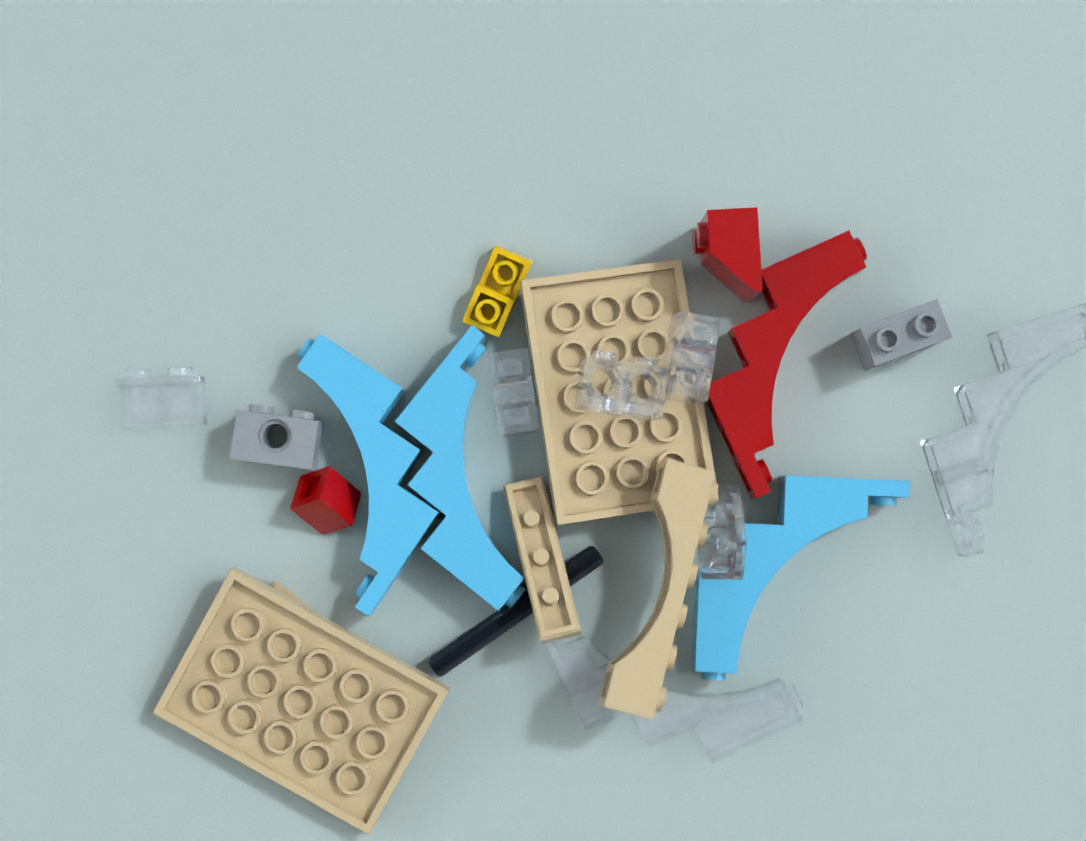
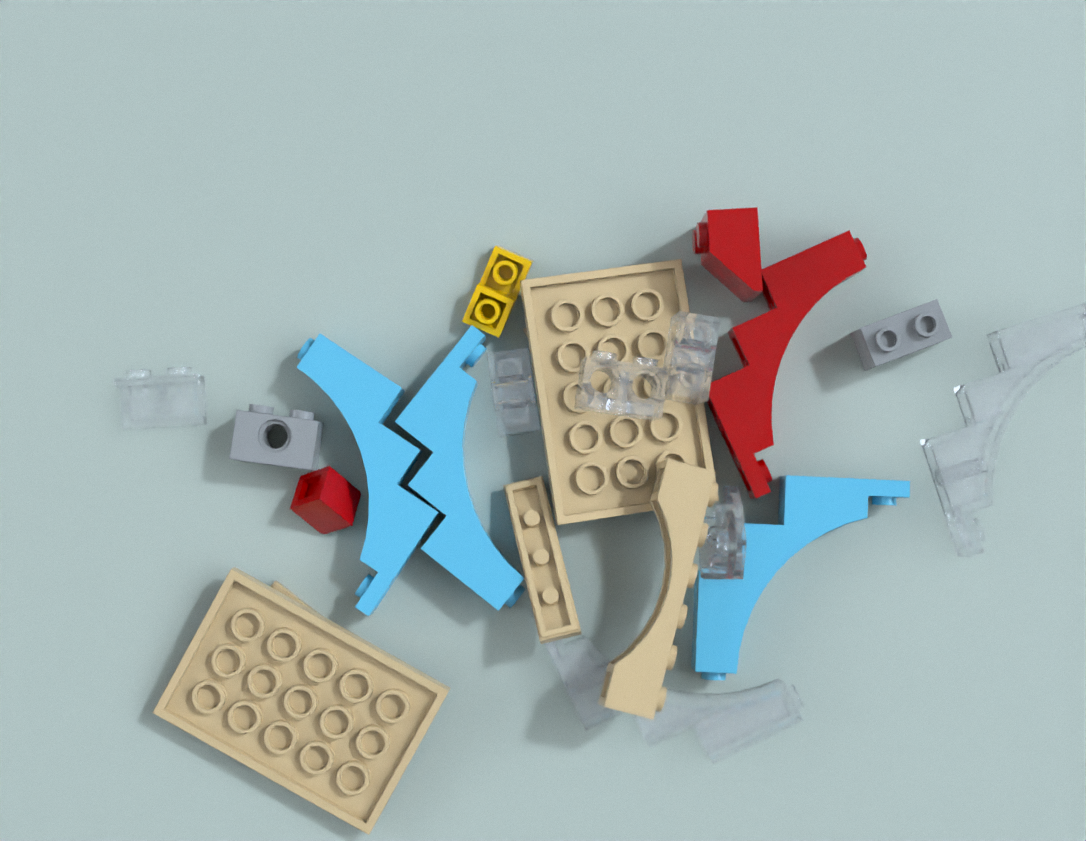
(506, 618): black axle -> none

